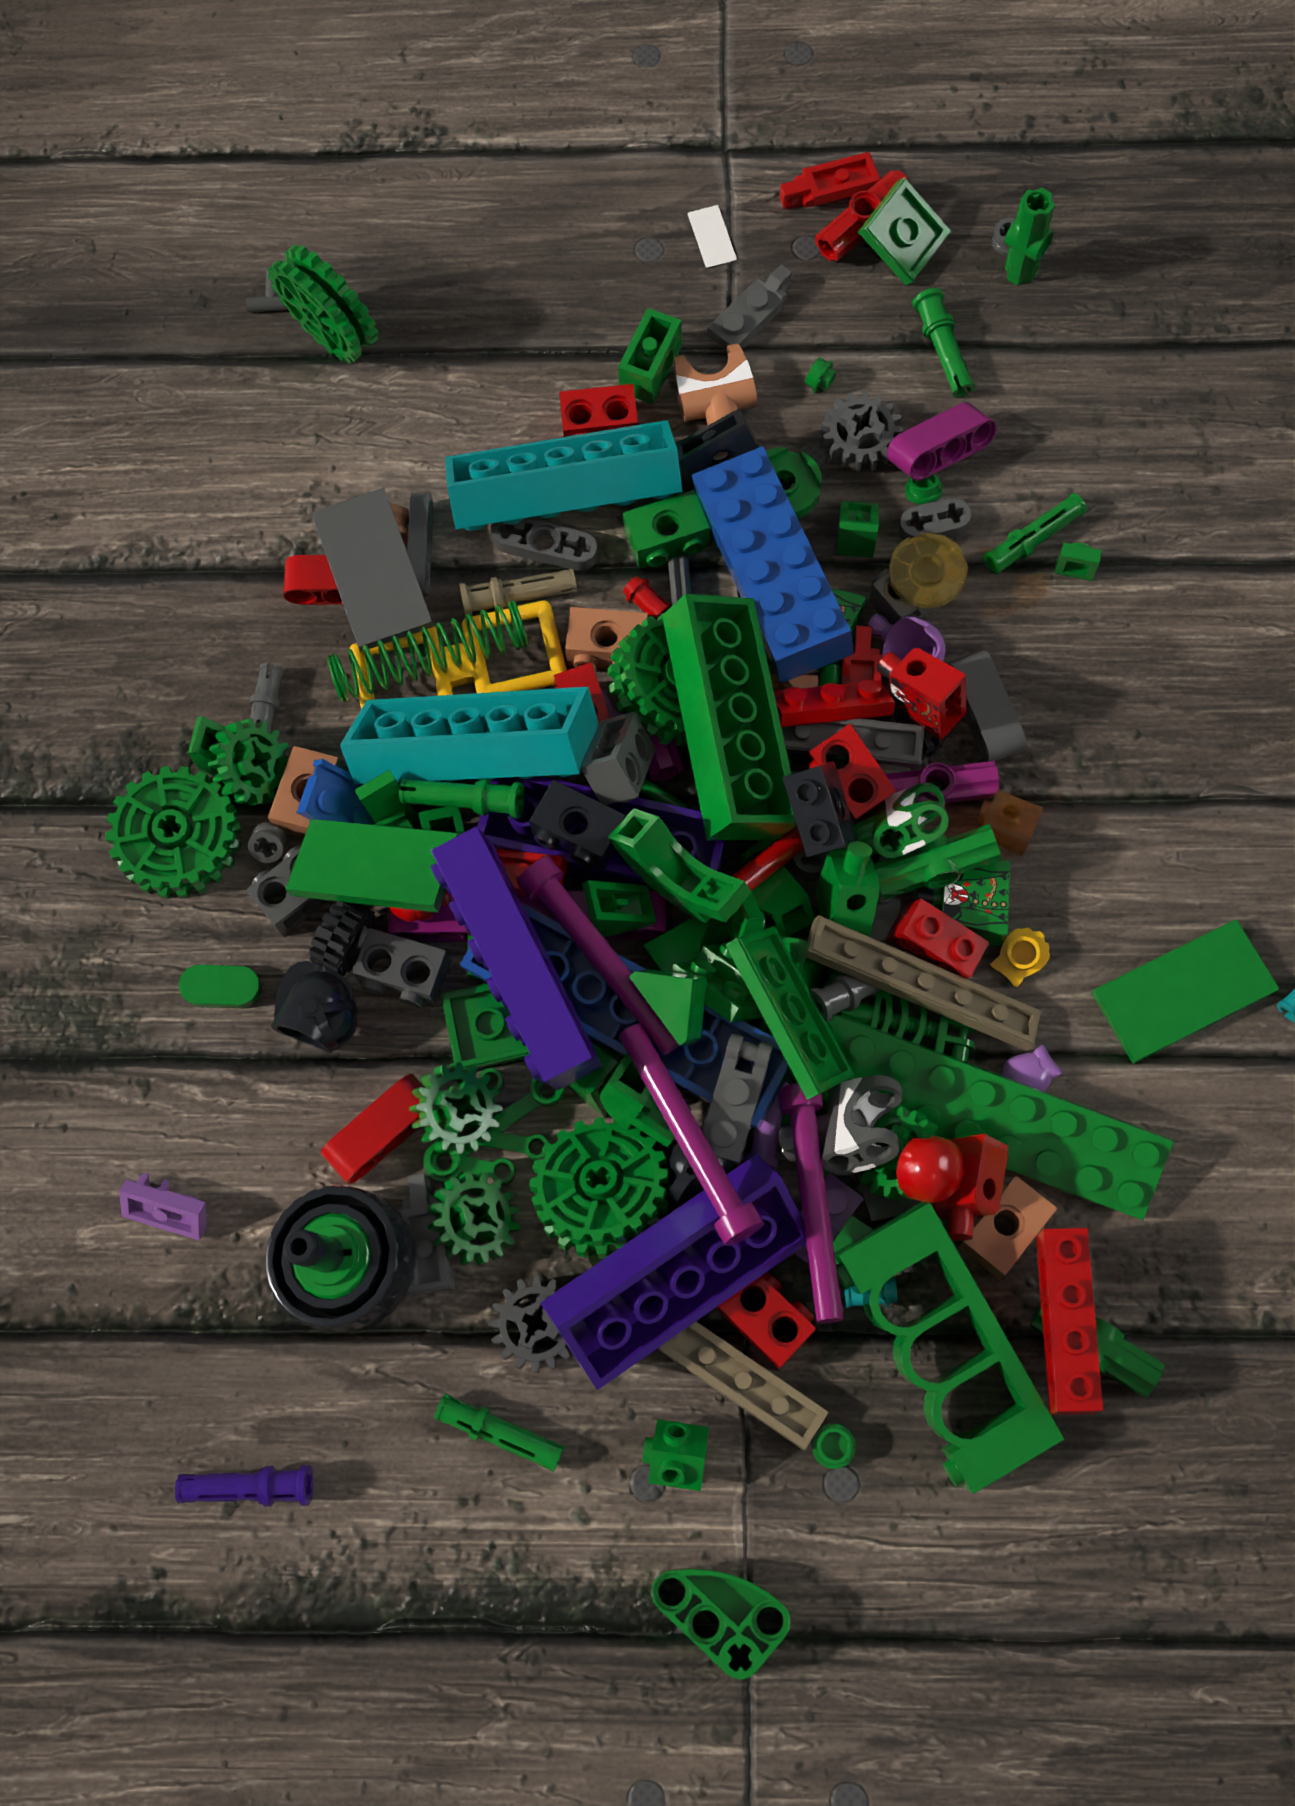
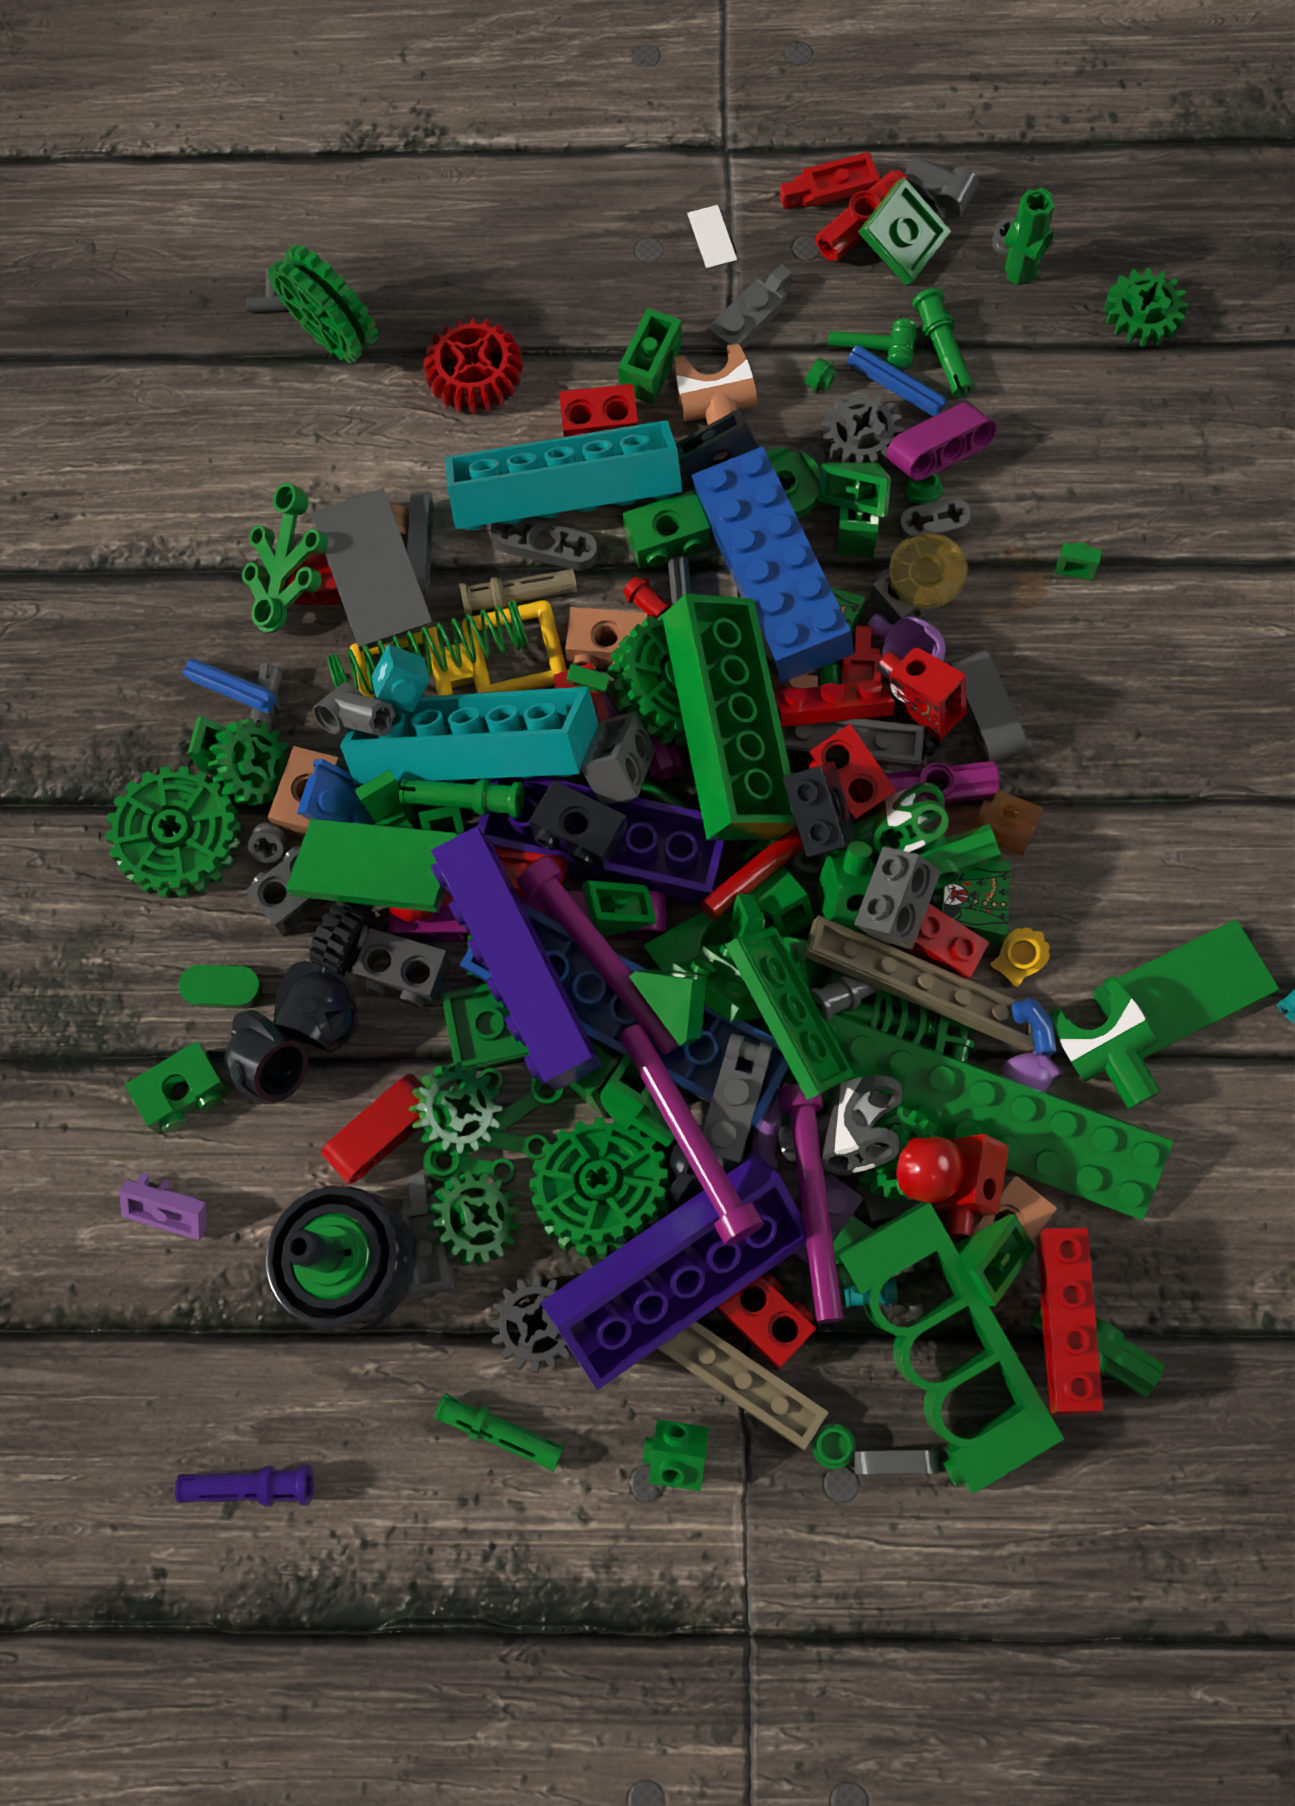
(154, 1088): none -> green brick
(230, 685): none -> blue axle
(261, 1057): none -> black helmet
(272, 604): none -> green plant
(351, 709): none -> dark grey piece
(400, 678): none -> teal brick
(475, 379): none -> red gear
(584, 677): none -> green tile
(673, 872): green arch -> none
(736, 1606): green beam -> none
(855, 487): none -> green slope
(896, 381): none -> blue axle
(896, 1462): none -> dark grey beam
(897, 897): none -> dark grey brick
(899, 344): none -> green piece
(948, 188): none -> dark grey piece
(996, 1256): none -> green slope
(1022, 542): green pin -> none
(1040, 1022): none -> blue arm
(1112, 1046): none -> green connector
(1160, 317): none -> green gear

